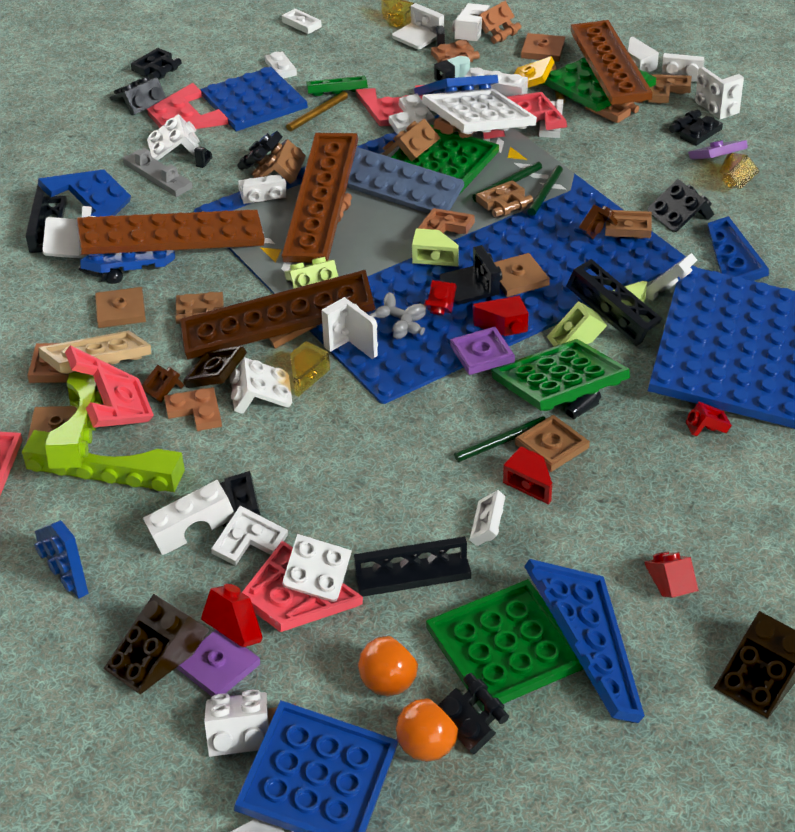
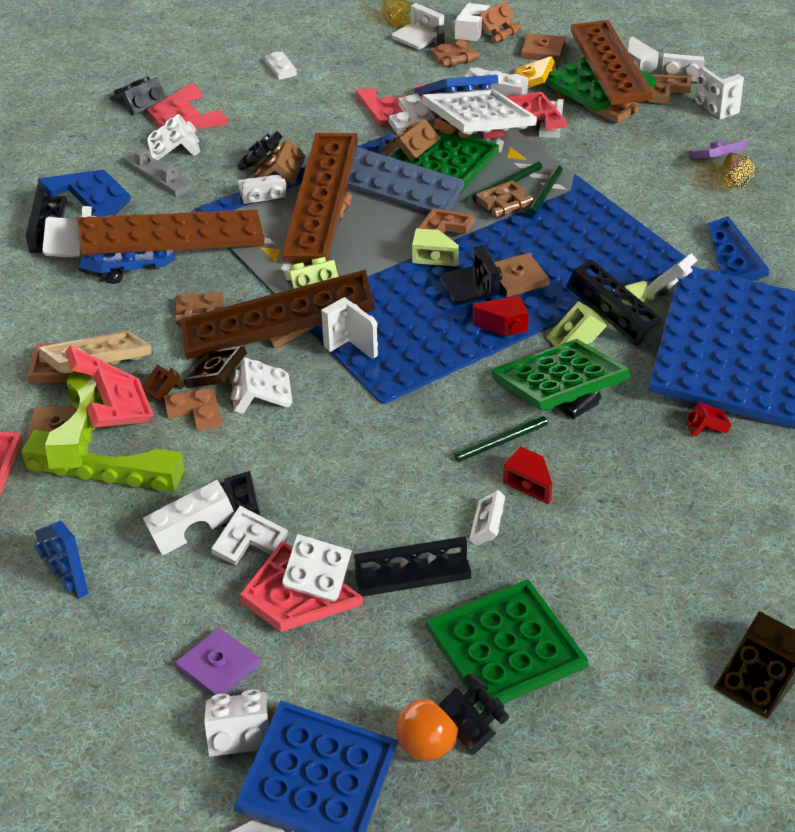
(120, 307): medium nougat plate -> none
(153, 64): black plate -> none
(155, 645): dark brown slope -> none
(202, 156): black tile -> none
(232, 615): red slope -> none
(254, 98): blue plate -> none
(301, 21): white plate -> none
(308, 366): clear yellow slope -> none
(316, 111): pearl gold bar -> none
(336, 85): green plate -> none
(387, 667): orange helmet -> none
(407, 317): light grey piece -> none
(441, 297): red bracket -> none
(452, 68): leg -> none
(482, 350): medium lavender plate -> none
(553, 441): medium nougat plate -> none
(590, 626): blue wing -> none
(595, 220): reddish brown bracket -> none
(630, 224): medium nougat plate -> none
(672, 574): slope -> none
(679, 205): black bracket -> none
(698, 130): black plate -> none

